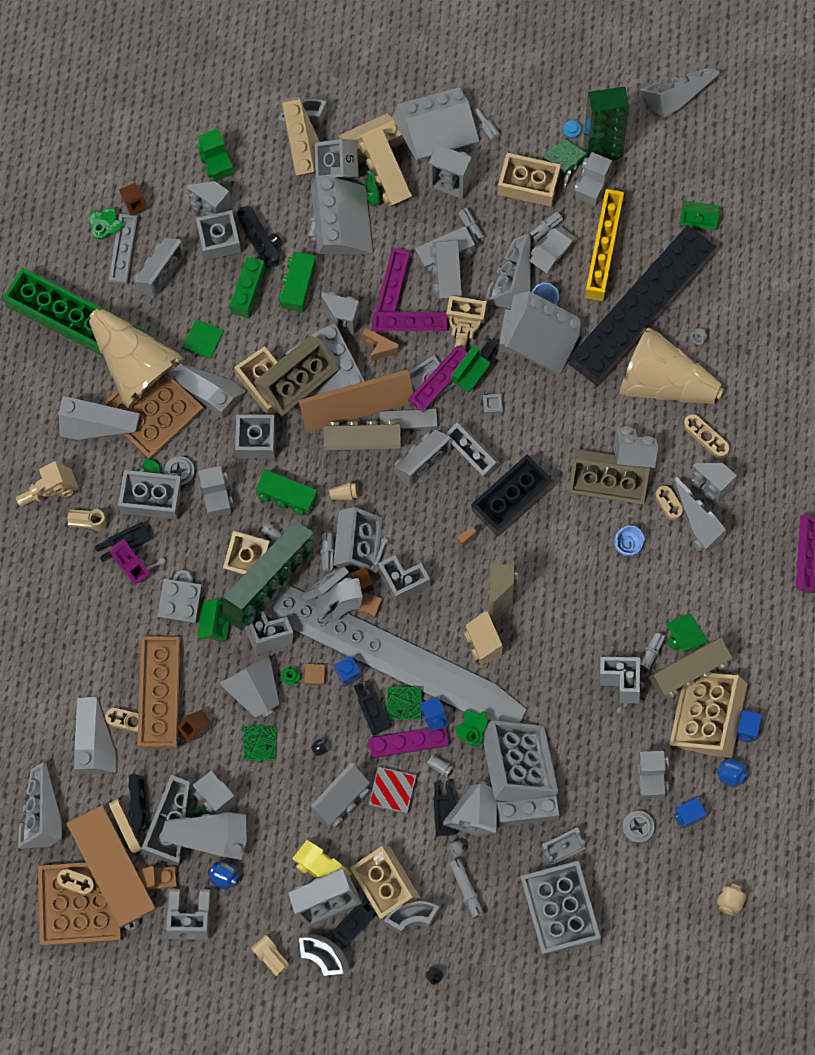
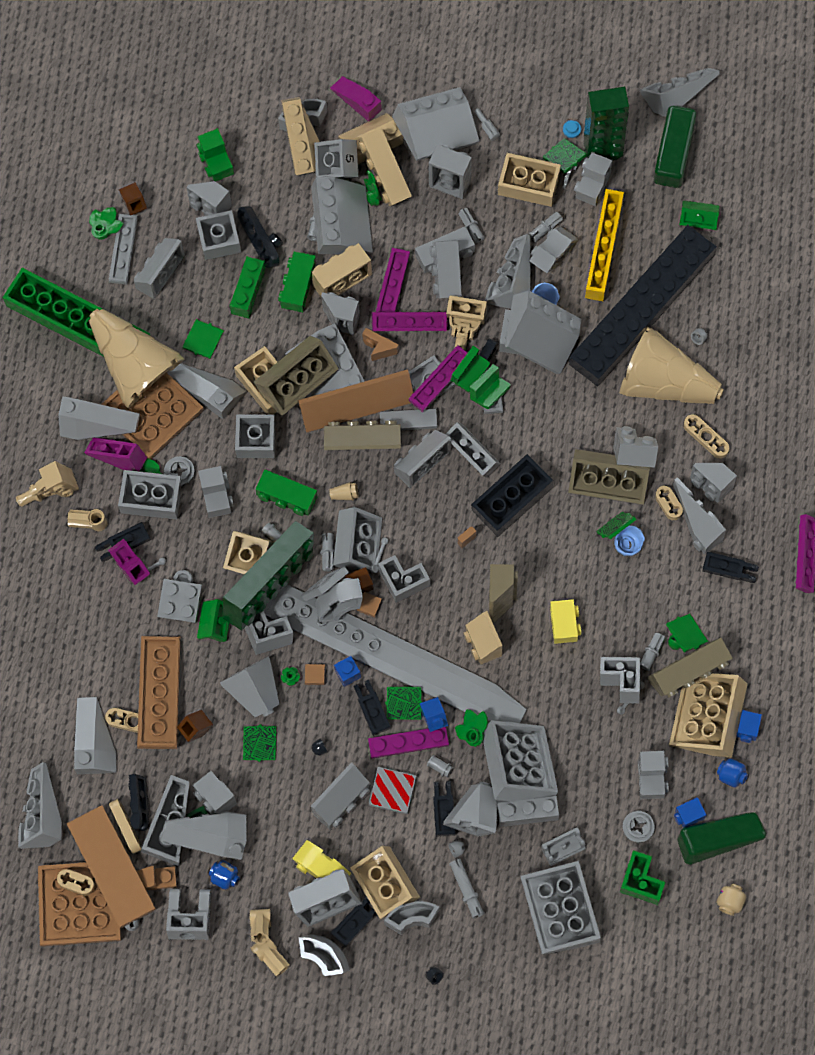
(117, 453): none -> magenta slope
(260, 925): none -> tan piece
(342, 271): none -> tan brick
(357, 97): none -> magenta slope
(488, 388): none -> green panel
(564, 621): none -> light yellow brick
(616, 525): none -> green piece
(637, 883): none -> green brick
(675, 146): none -> dark green piece
(719, 836): none -> dark green piece
(728, 567): none -> black hinge

